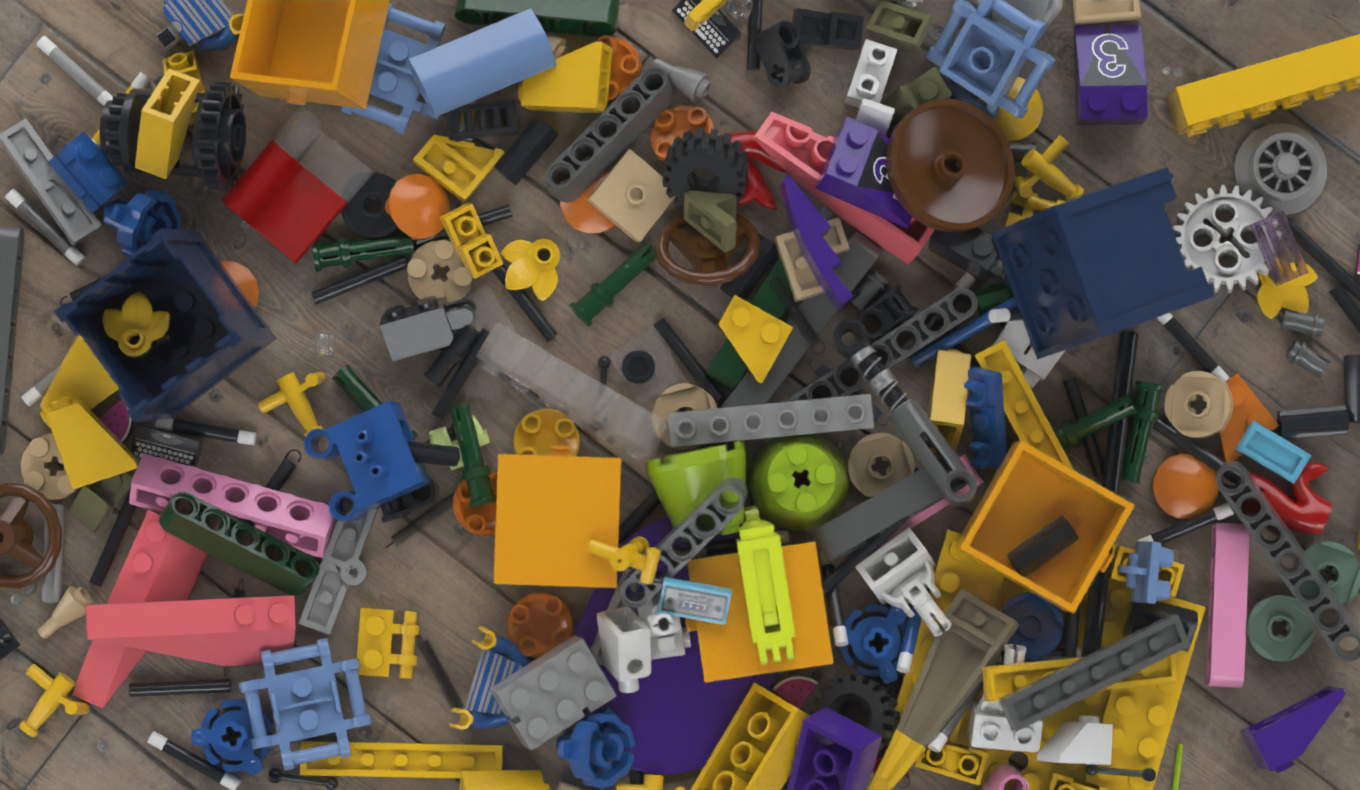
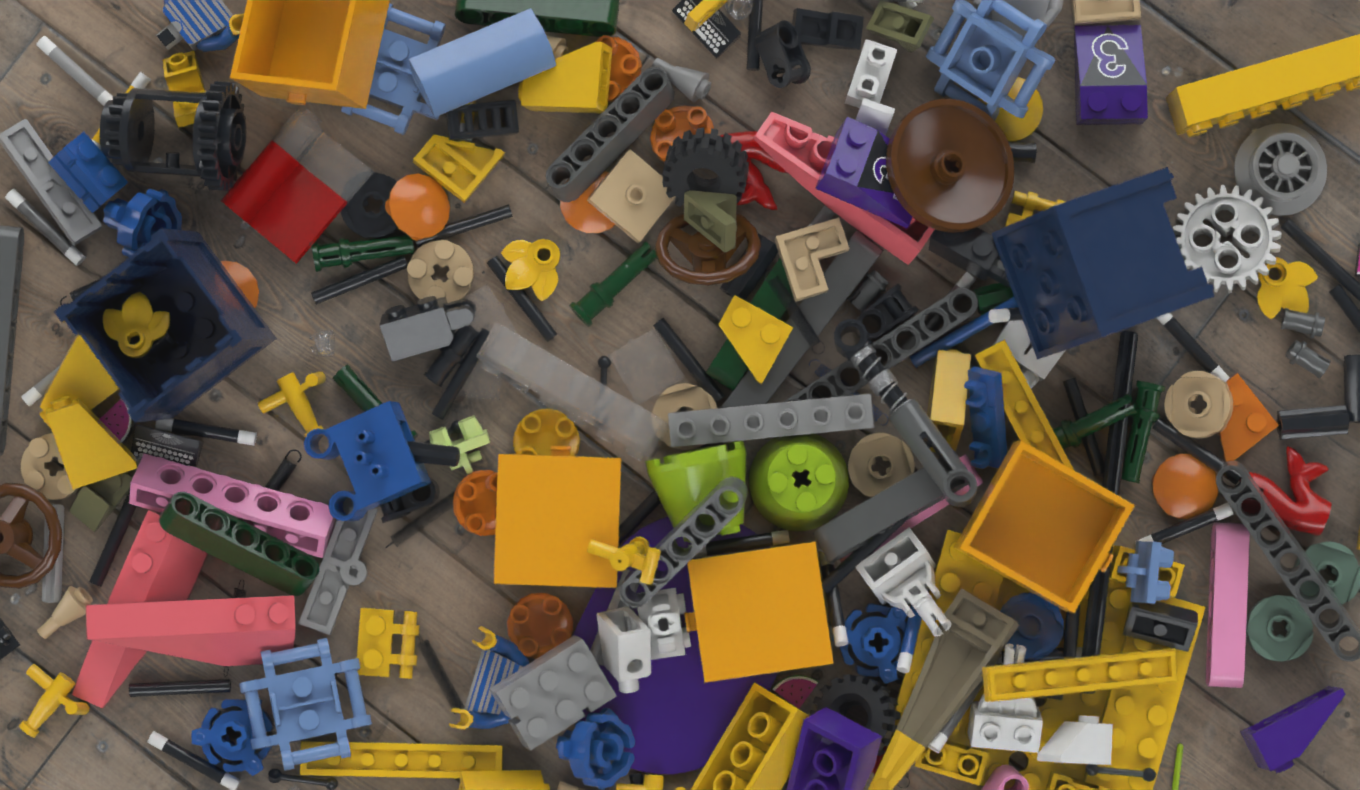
(165, 123): yellow slope -> none
(470, 240): yellow slope -> none
(475, 473): dark green pin -> none
(526, 150): black axle -> none
(638, 367): black tile -> none
(694, 600): tile -> none
(765, 586): neon yellow hinge -> none
(809, 231): dark purple slope -> none
(921, 90): olive slope -> none
(1042, 546): black axle -> none
(1043, 169): yellow piece -> none
(1094, 672): dark grey plate -> none
(1268, 254): tile -> none
(1273, 451): medium azure tile -> none

